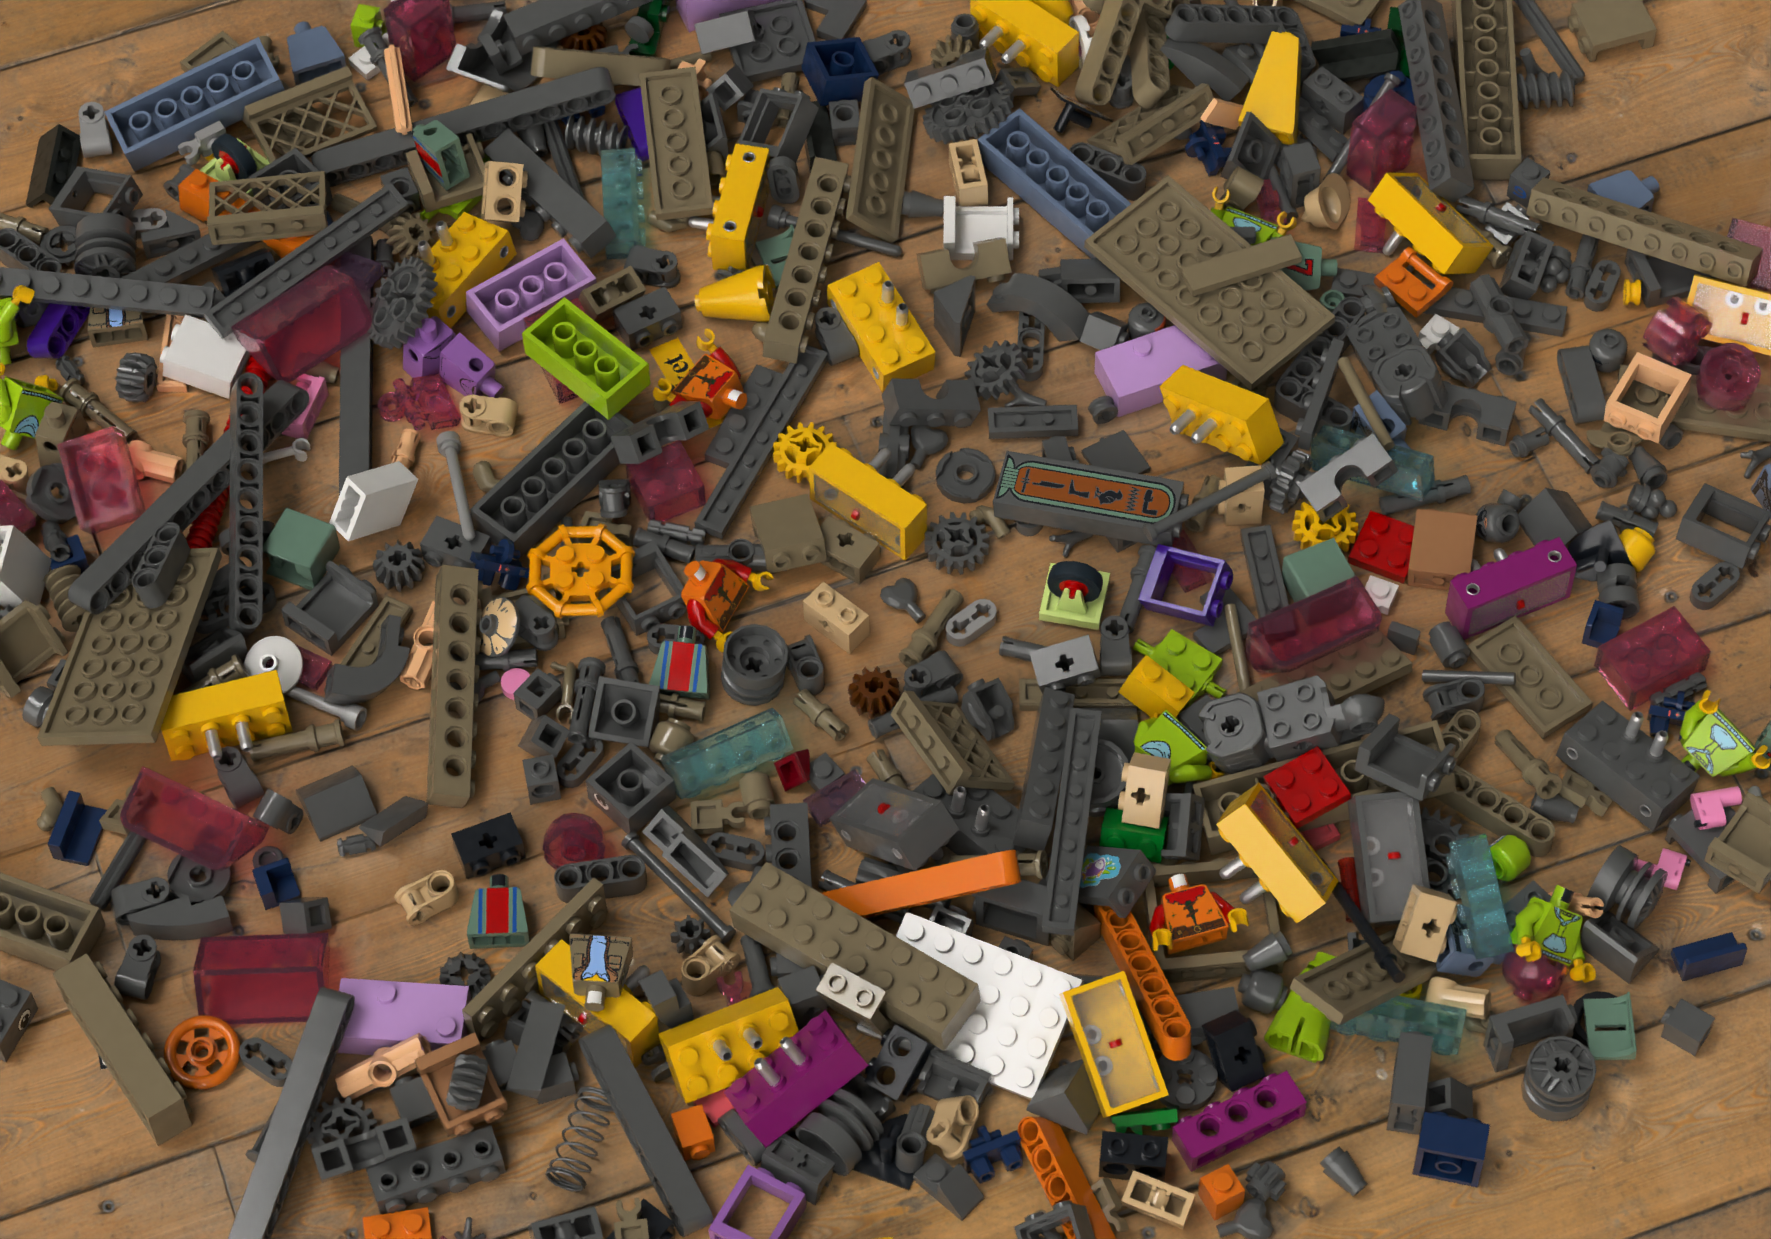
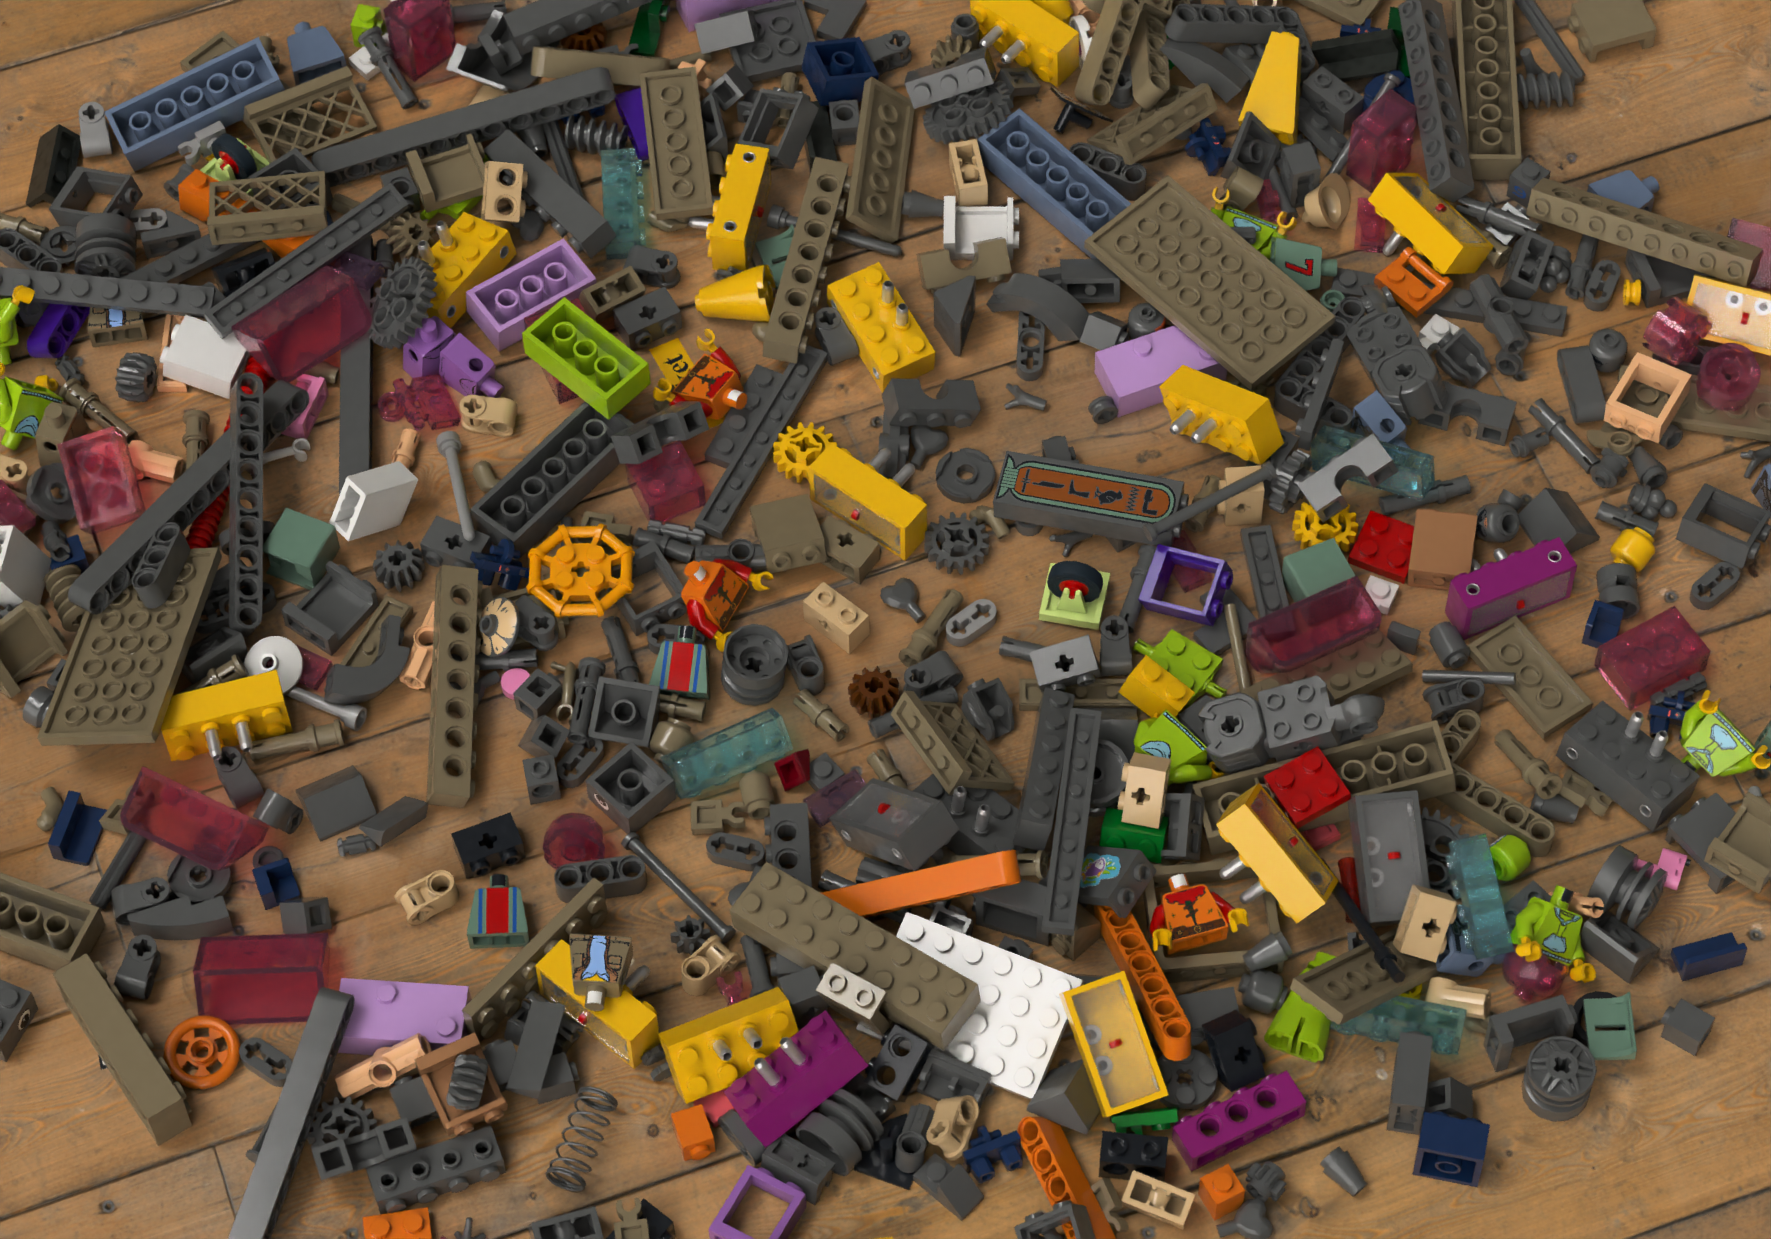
(398, 89): light nougat axle -> none
(435, 142): sand green torso -> none
(477, 981): dark grey gear -> none
(614, 497): dark grey piece -> none
(639, 29): dark grey tile -> none
(646, 1130): dark grey beam -> none
(667, 999): dark grey slope -> none
(686, 850): dark grey slope -> none
(783, 180): dark grey plate -> none
(997, 369): dark grey gear -> none
(1032, 421): dark grey plate -> none
(1116, 453): dark grey piece -> none
(1222, 113): light nougat piece -> none
(1241, 265): dark tan tile -> none
(1365, 403): dark tan bar -> none
(1402, 761): dark grey panel -> none
(1597, 549): black shield -> none
(1709, 806): bright pink piece -> none

